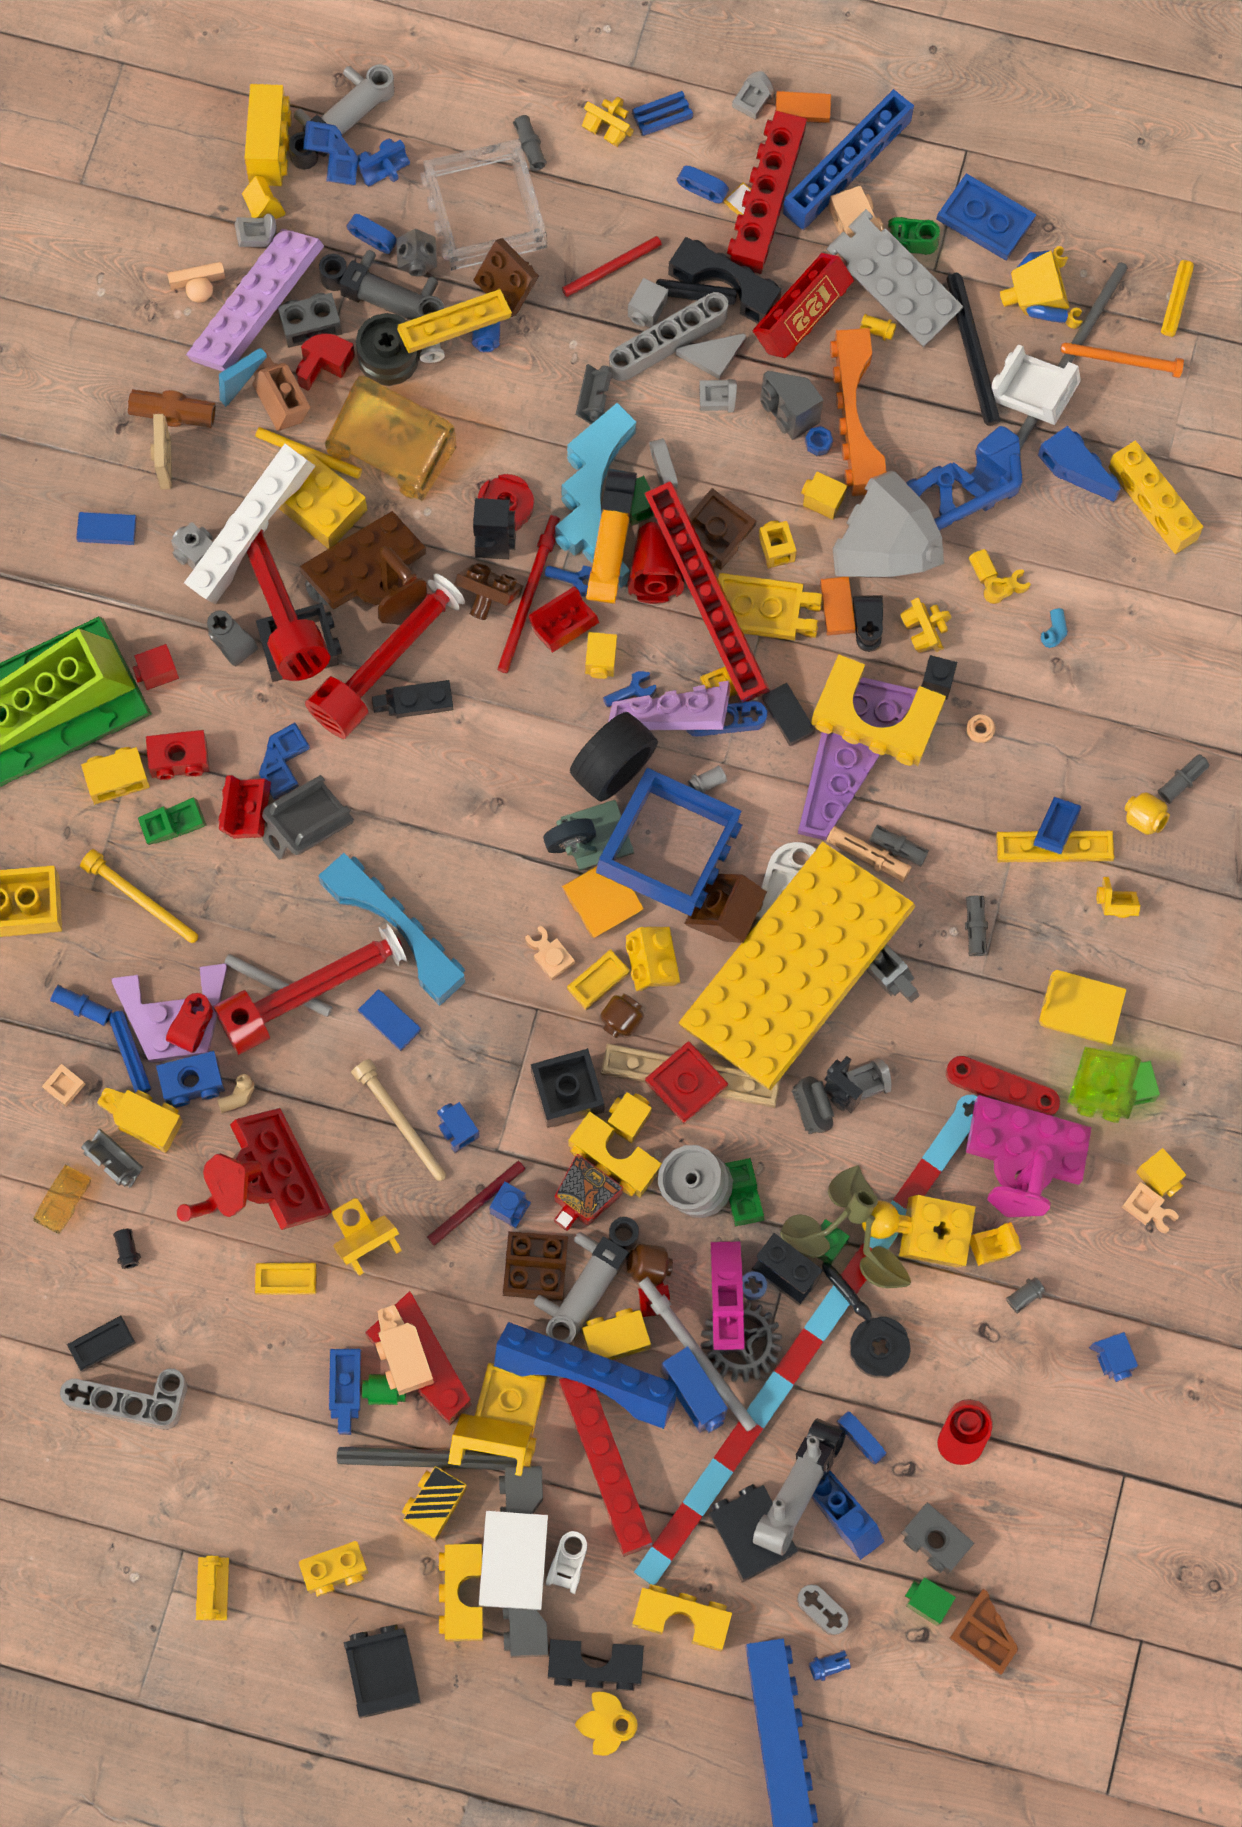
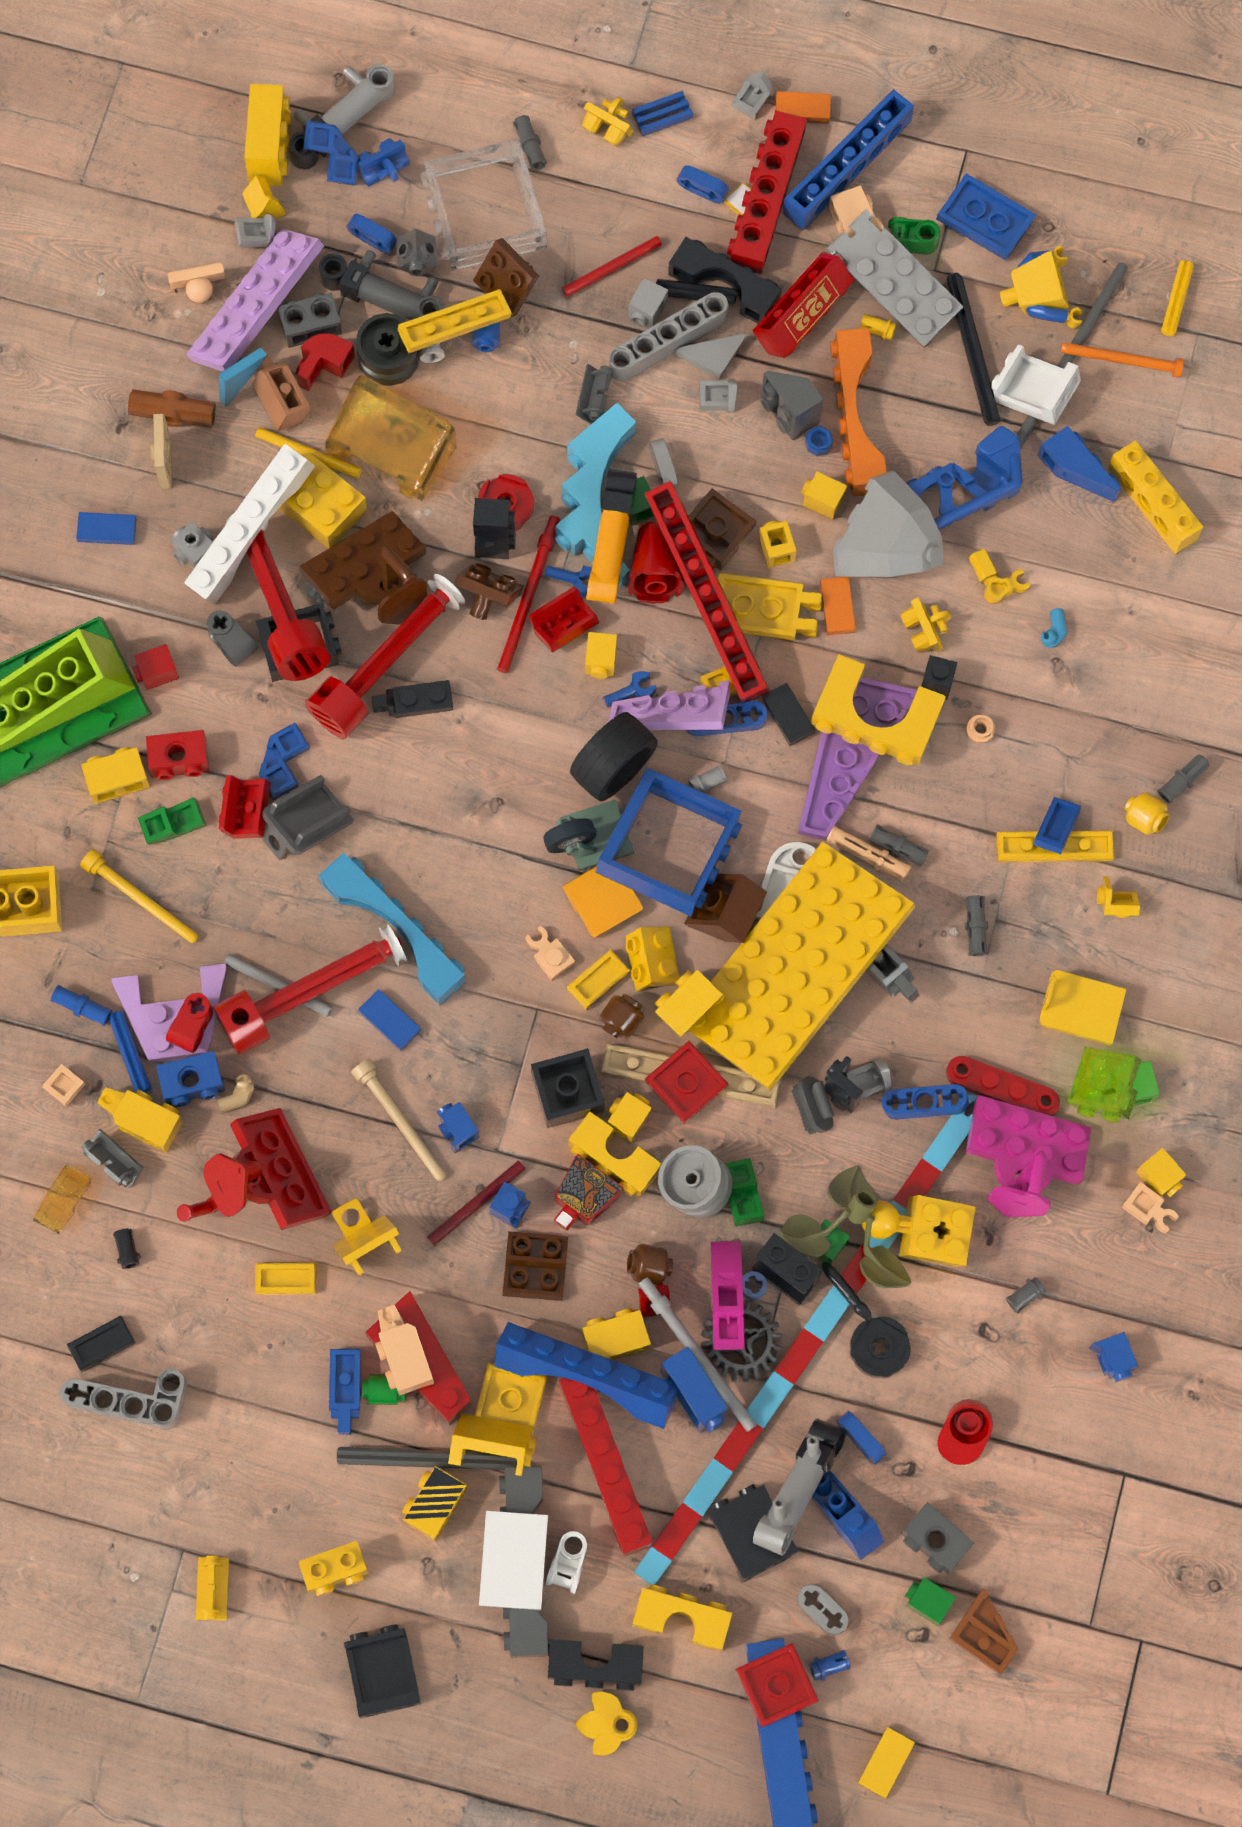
(460, 1564): yellow arch -> none
(605, 1263): light grey piece -> none
(687, 1002): none -> yellow slope
(777, 1685): none -> red tile
(868, 618): black piece -> none
(886, 1762): none -> yellow tile
(915, 1093): none -> blue beam
(995, 1244): yellow bracket -> none

